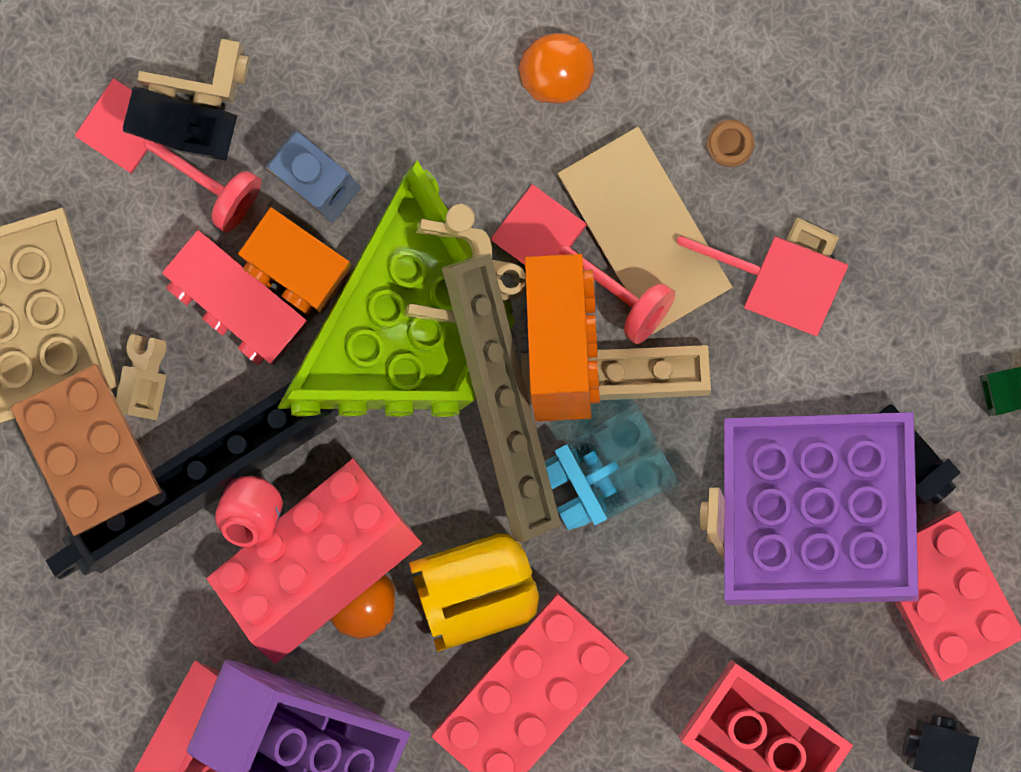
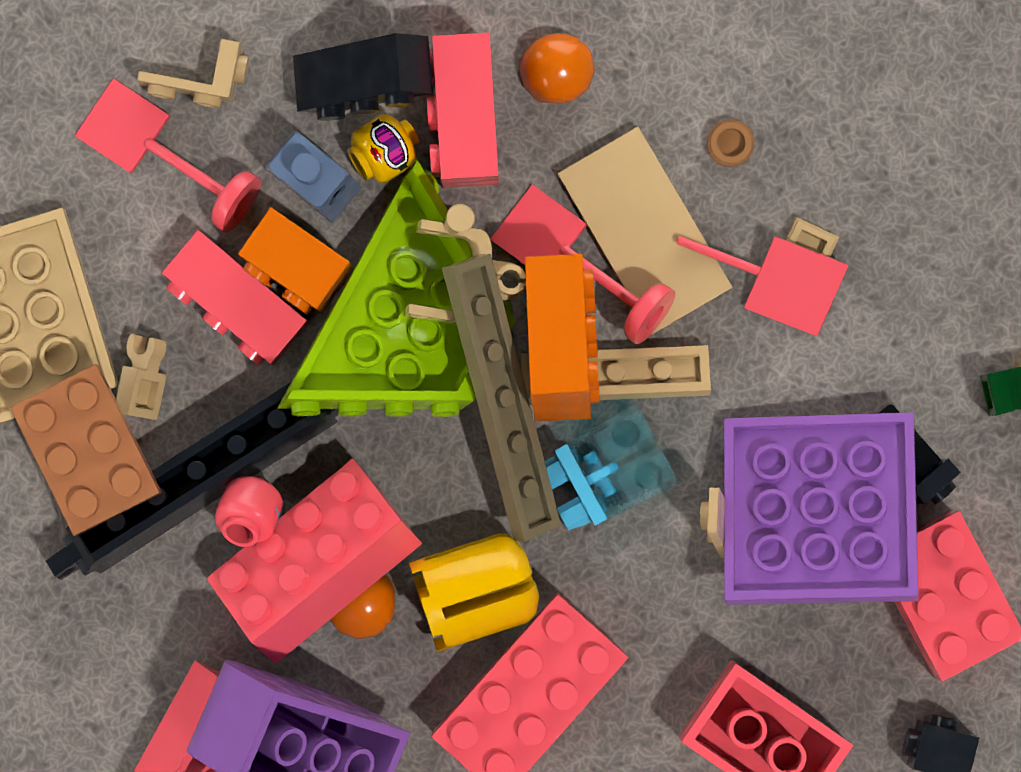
(179, 125): black bracket -> none
(363, 75): none -> black brick
(383, 148): none -> yellow head
(463, 111): none -> coral brick

